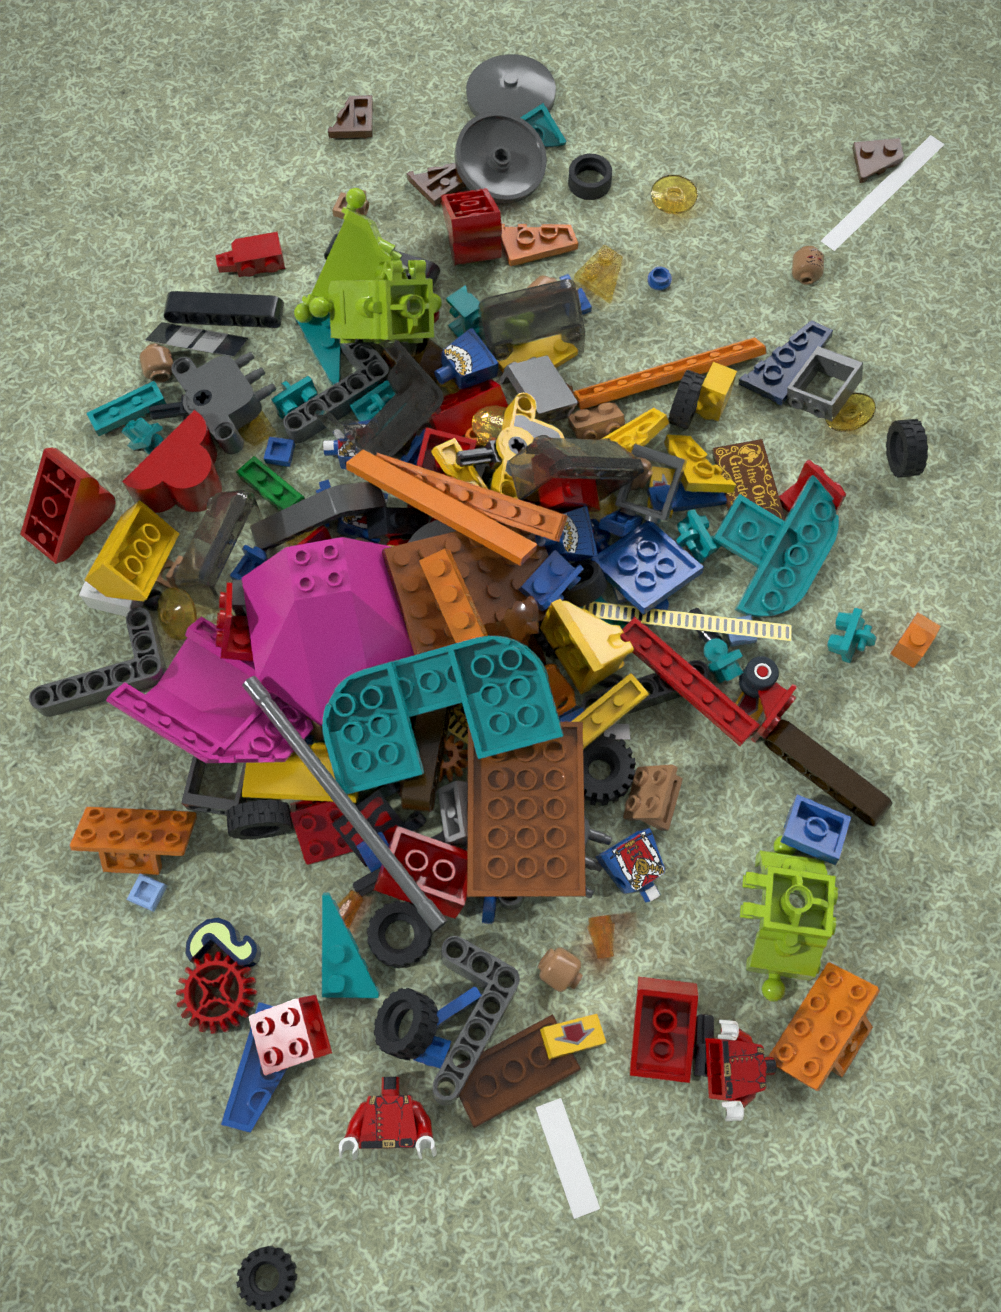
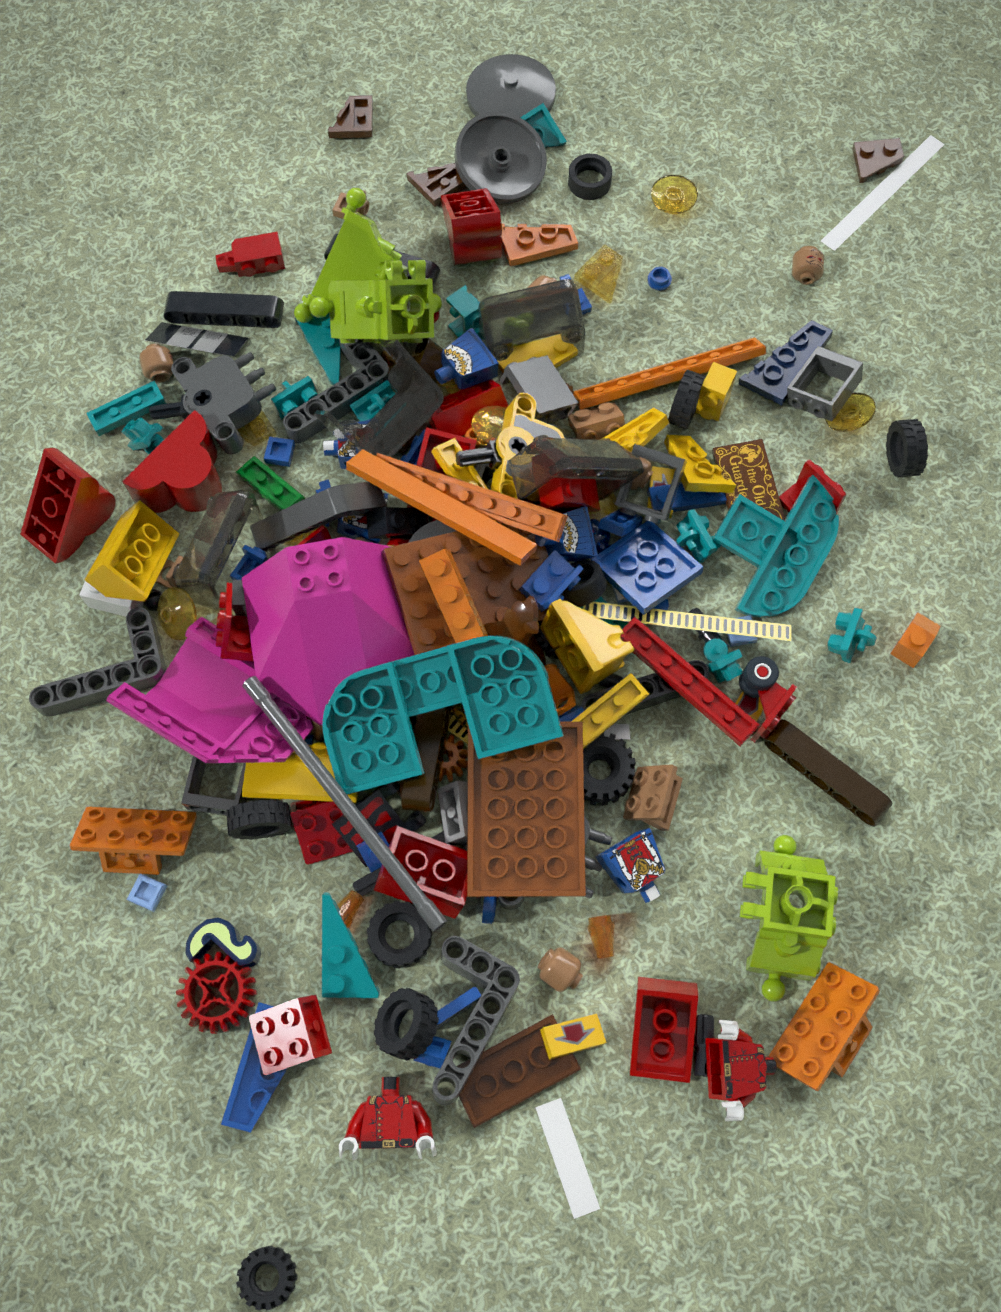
(815, 829): plate -> none

